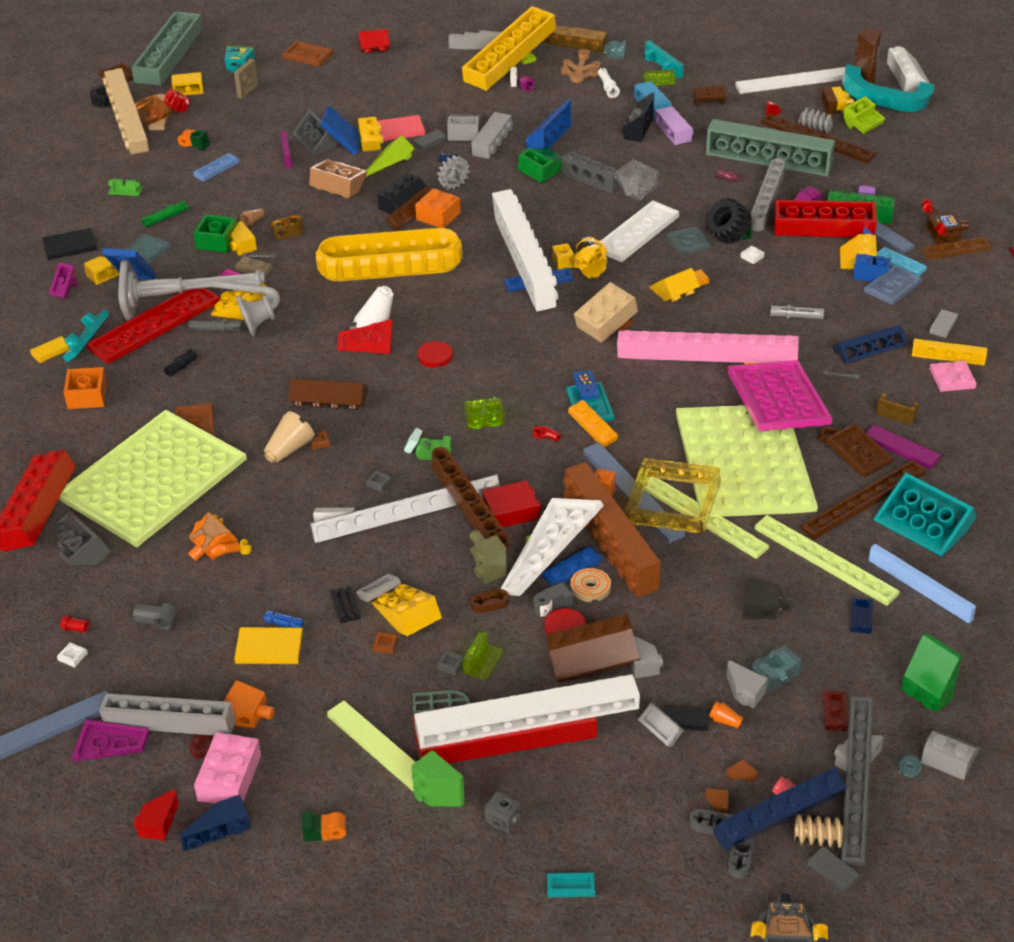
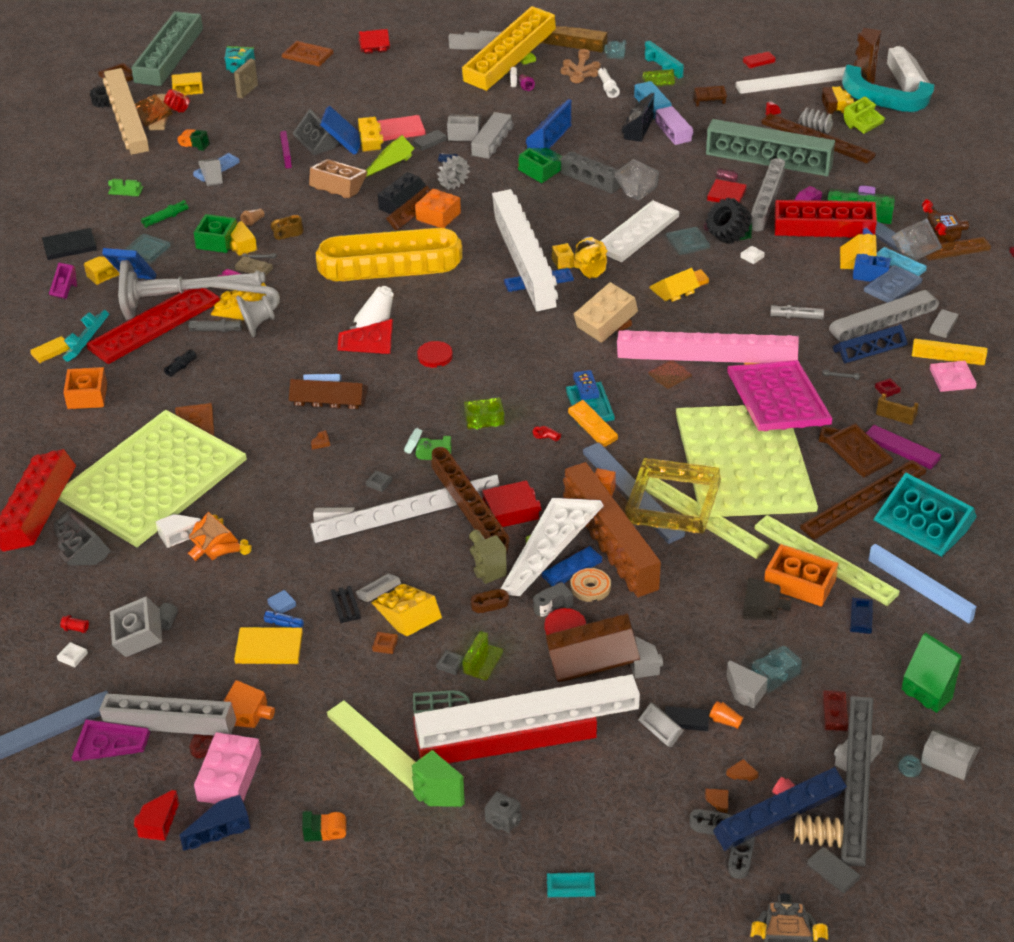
(135, 626): none -> light grey brick
(175, 529): none -> white slope
(211, 171): none -> light grey slope
(281, 602): none -> medium blue tile
(288, 437): tan cone -> none
(323, 377): none -> light blue tile
(669, 374): none -> clear orange piece
(726, 189): none -> red tile
(759, 59): none -> red tile
(802, 574): none -> orange brick
(883, 315): none -> light grey beam
(887, 387): none -> dark red tile
(917, 240): none -> clear slope

